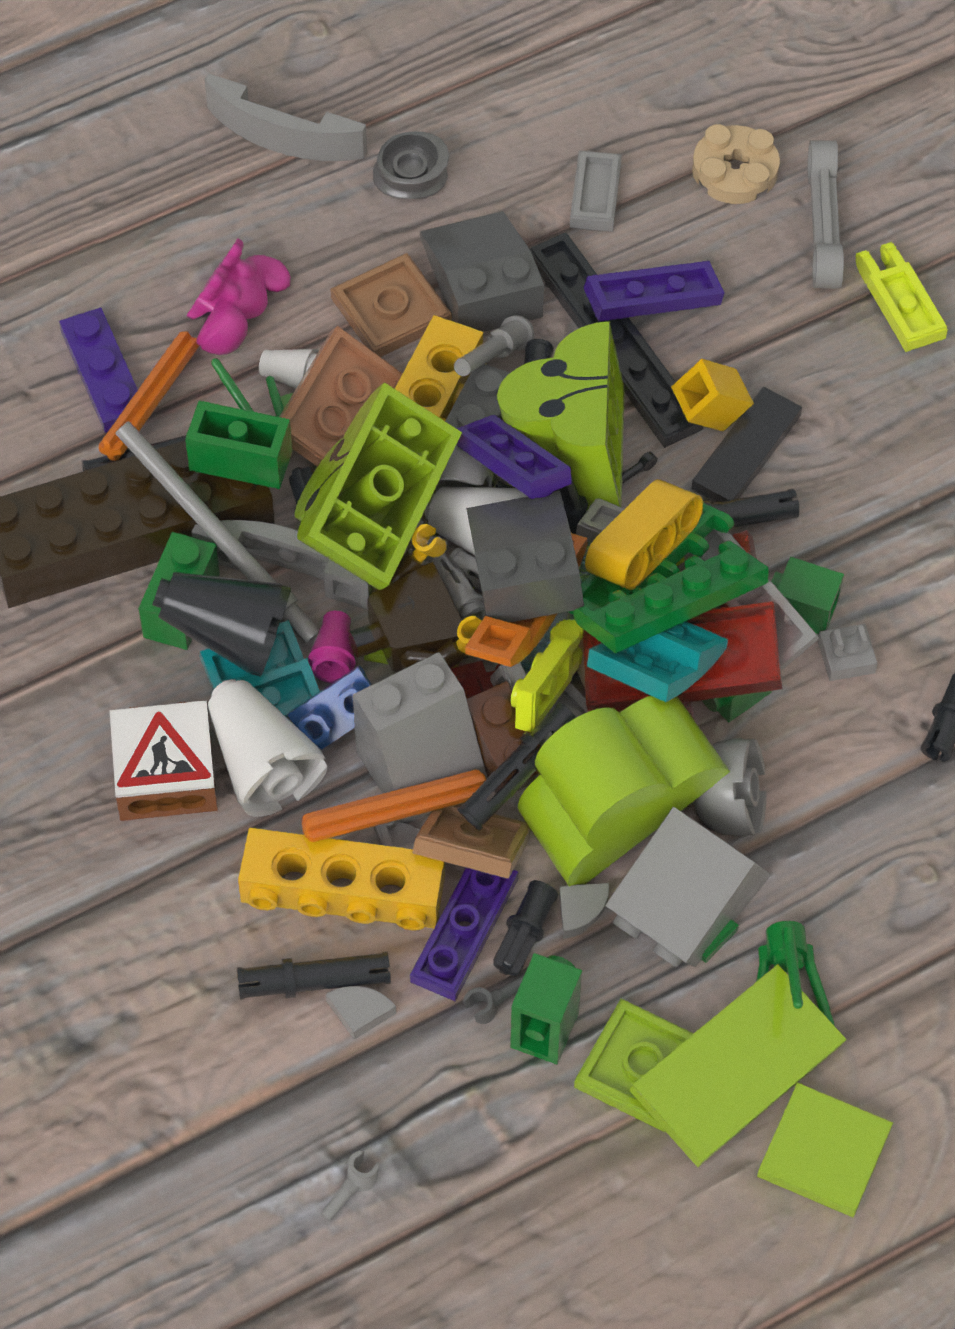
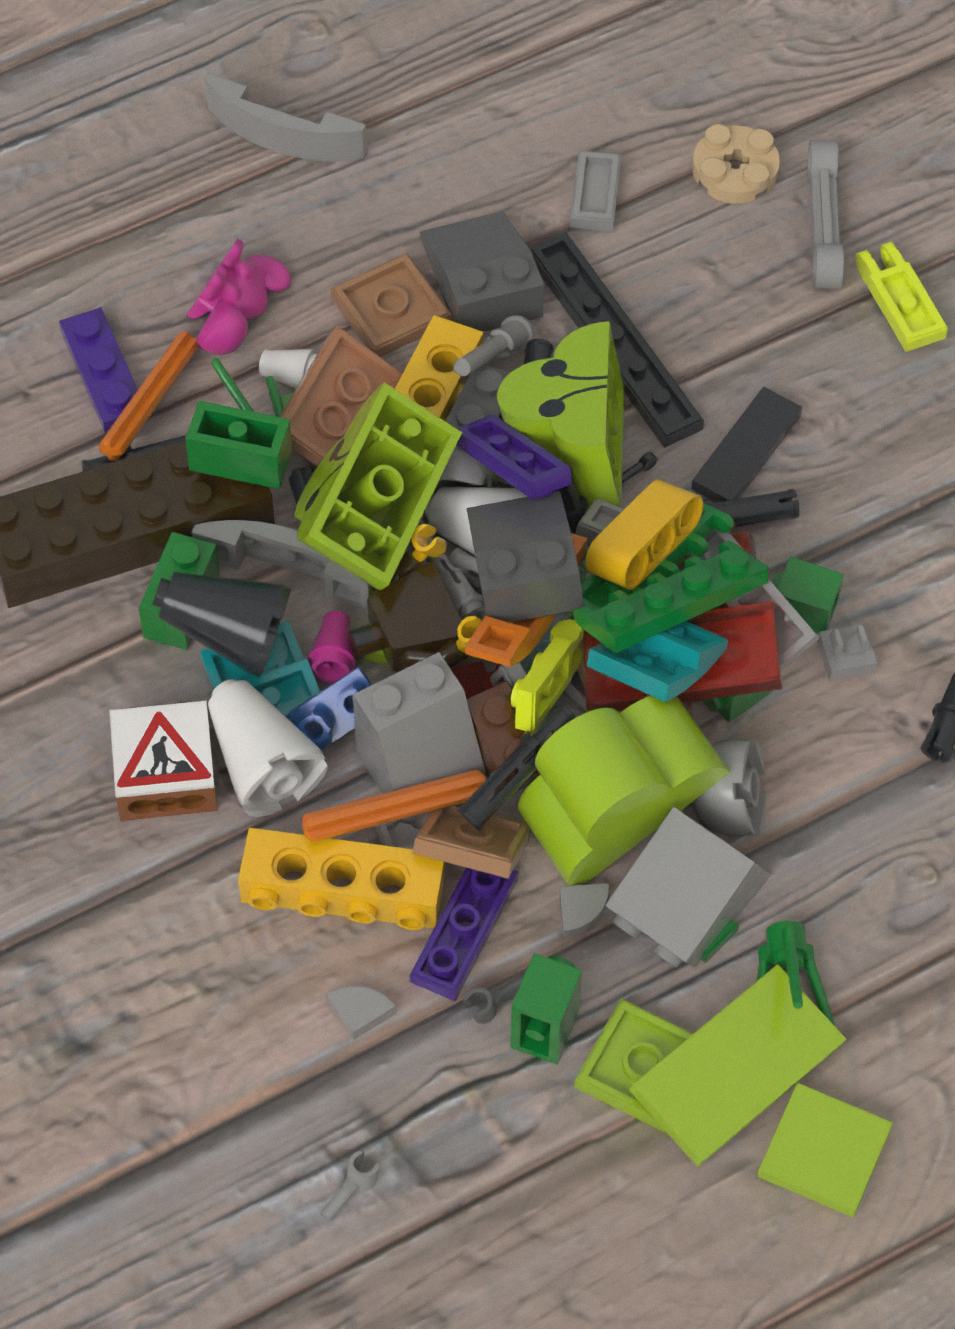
(210, 523): light grey bar -> none
(313, 975): black pin -> none
(411, 165): flat silver piece -> none
(525, 928): black axle -> none
(653, 290): dark purple plate -> none
(712, 395): yellow brick -> none

